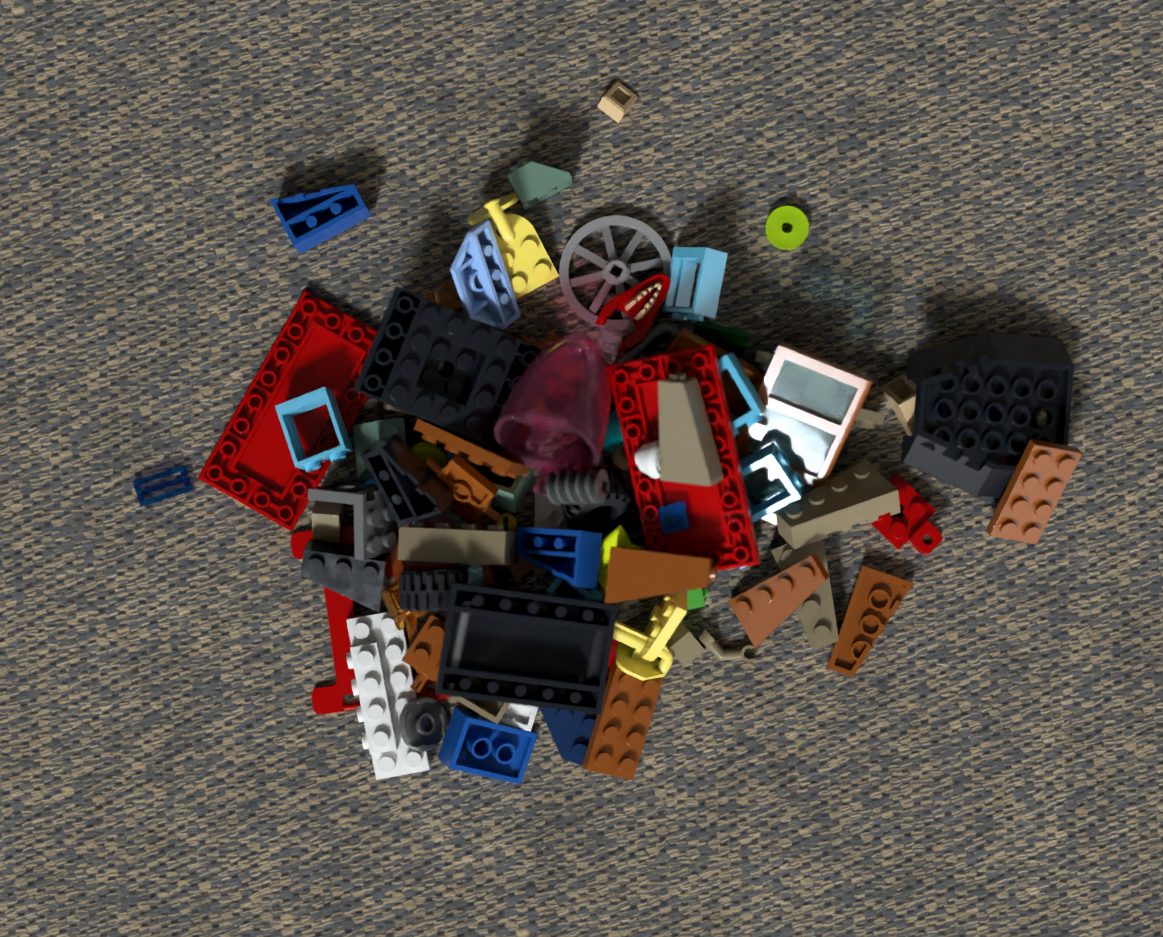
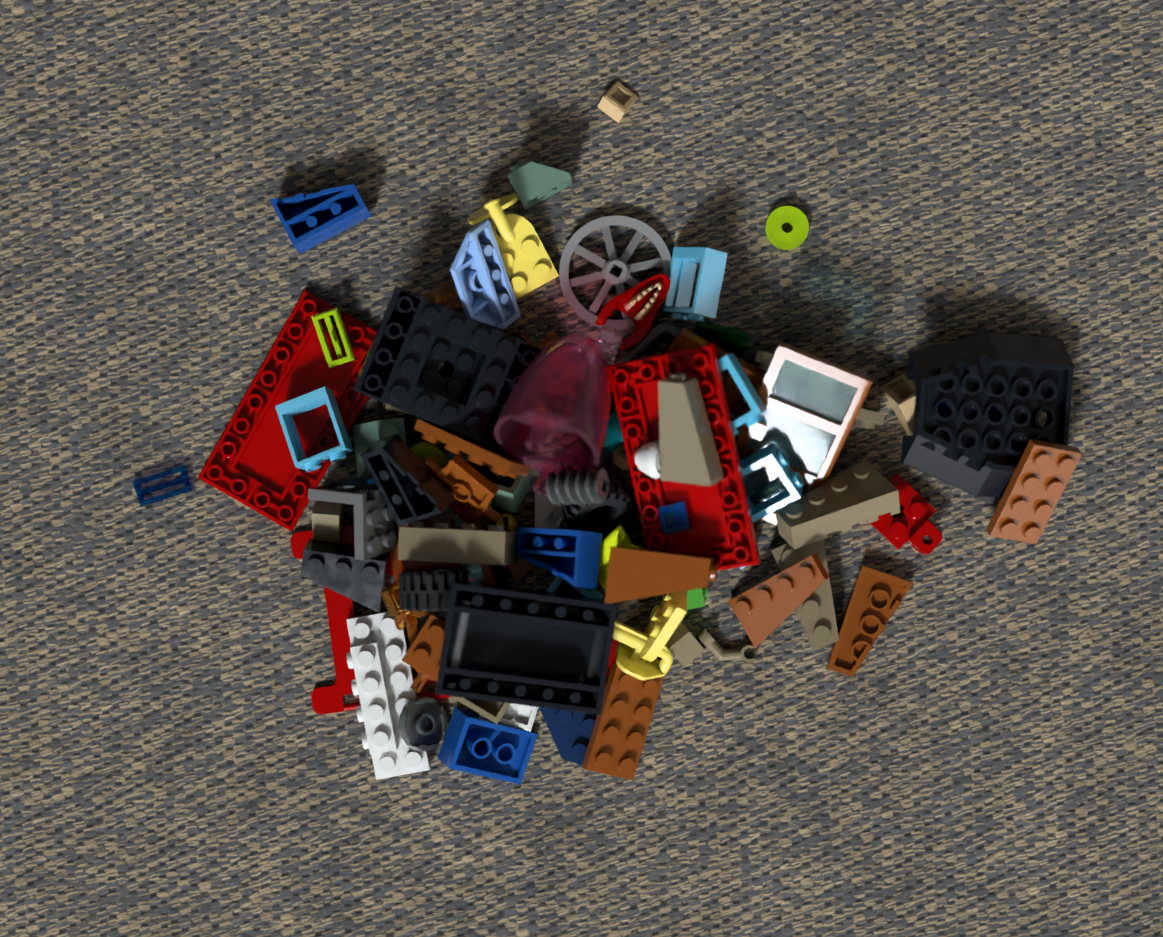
(343, 333): none -> lime tile

